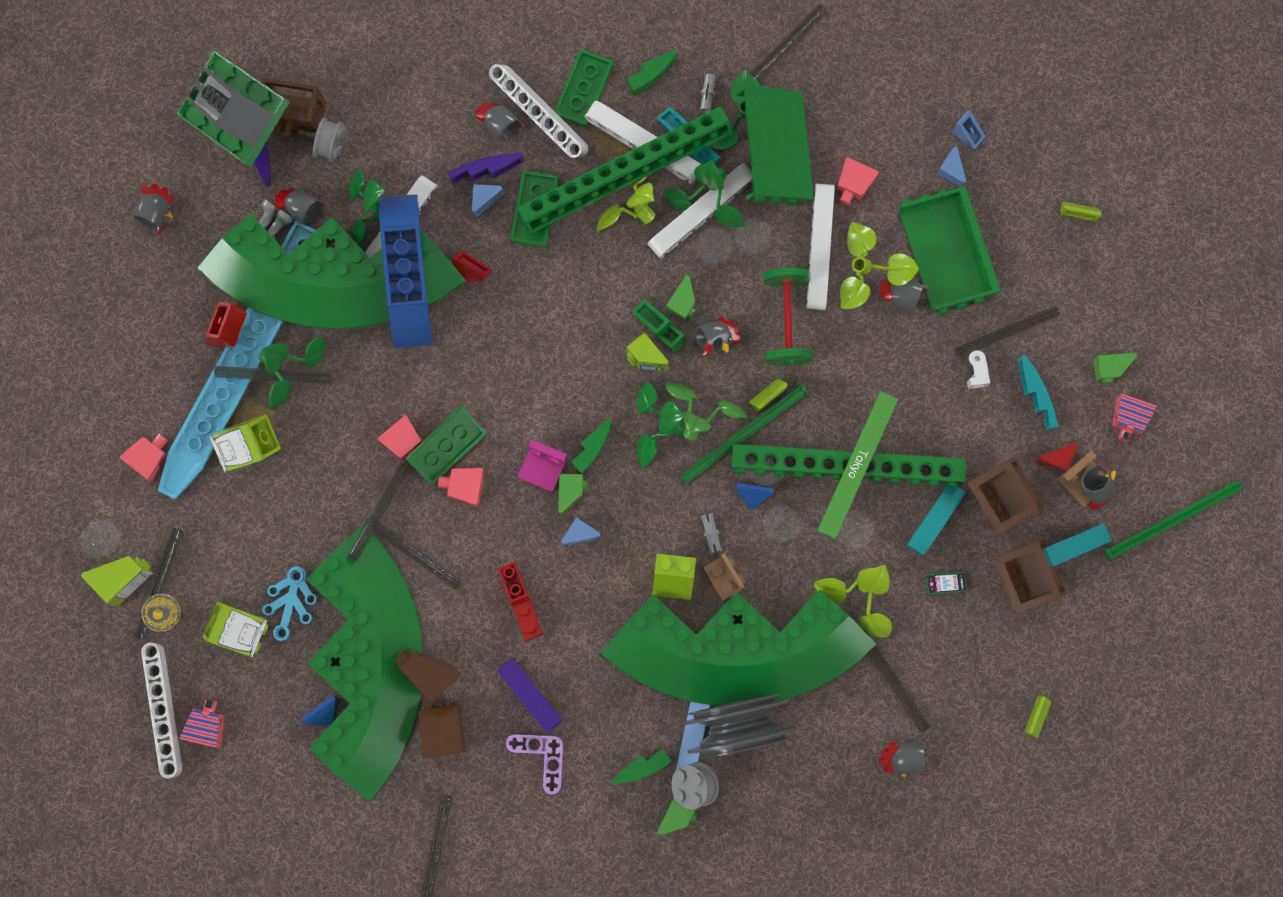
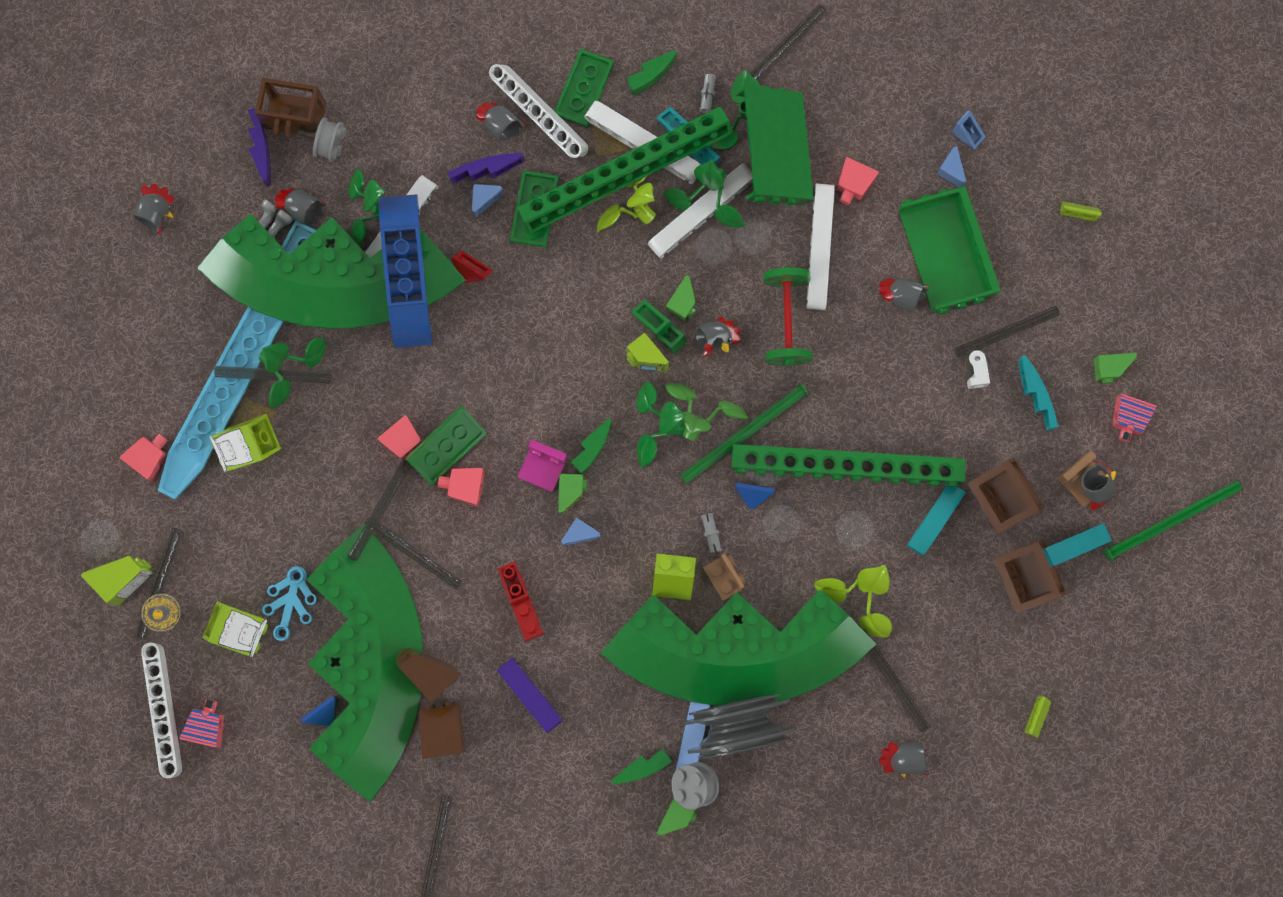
(225, 325): red slope -> none
(232, 108): piece -> none
(543, 749): lavender beam -> none
(768, 394): lime slope -> none
(857, 465): bright green tile -> none
(860, 240): lime plant -> none
(946, 583): tile -> none
(1060, 458): red slope -> none

